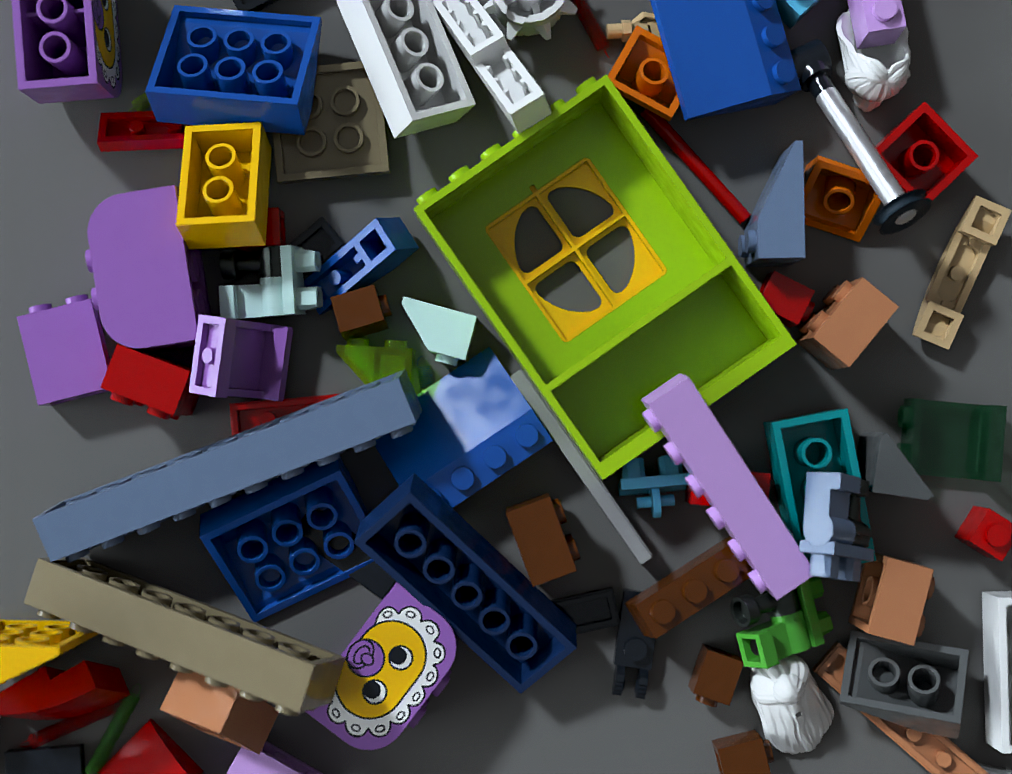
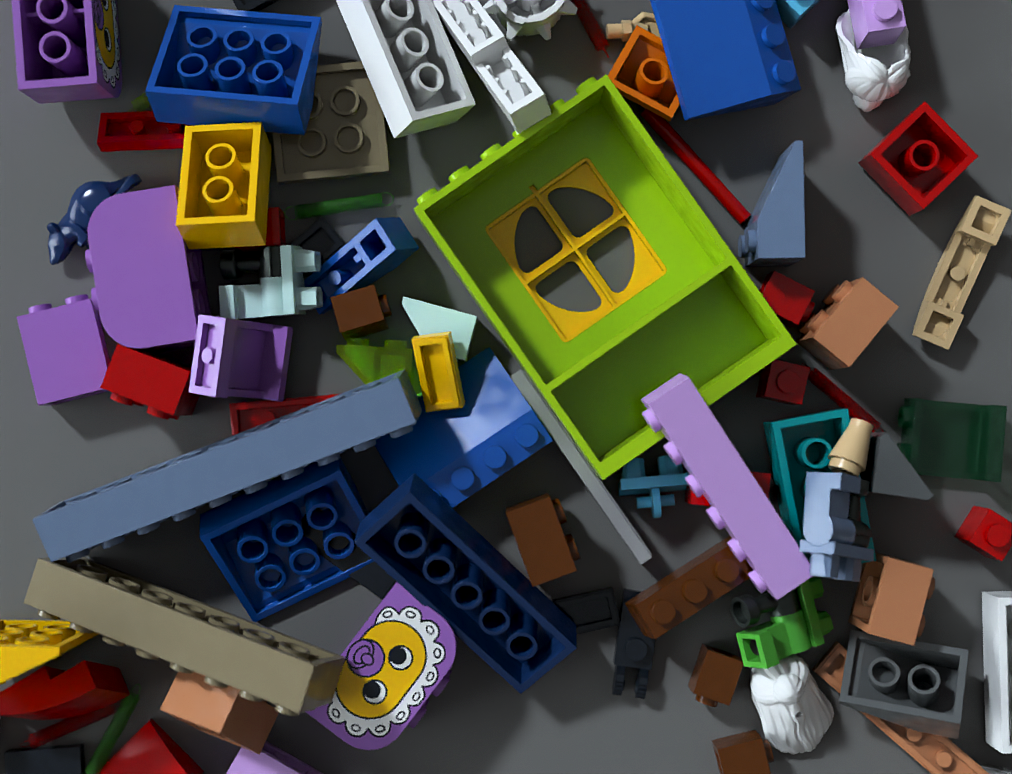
(74, 225): none -> dark blue animal
(336, 207): none -> bright green piece
(438, 371): none -> yellow tile
(783, 382): none -> red brick
(816, 379): none -> red piece
(838, 198): orange slope -> none
(852, 448): none -> tan cone
(899, 208): piece -> none

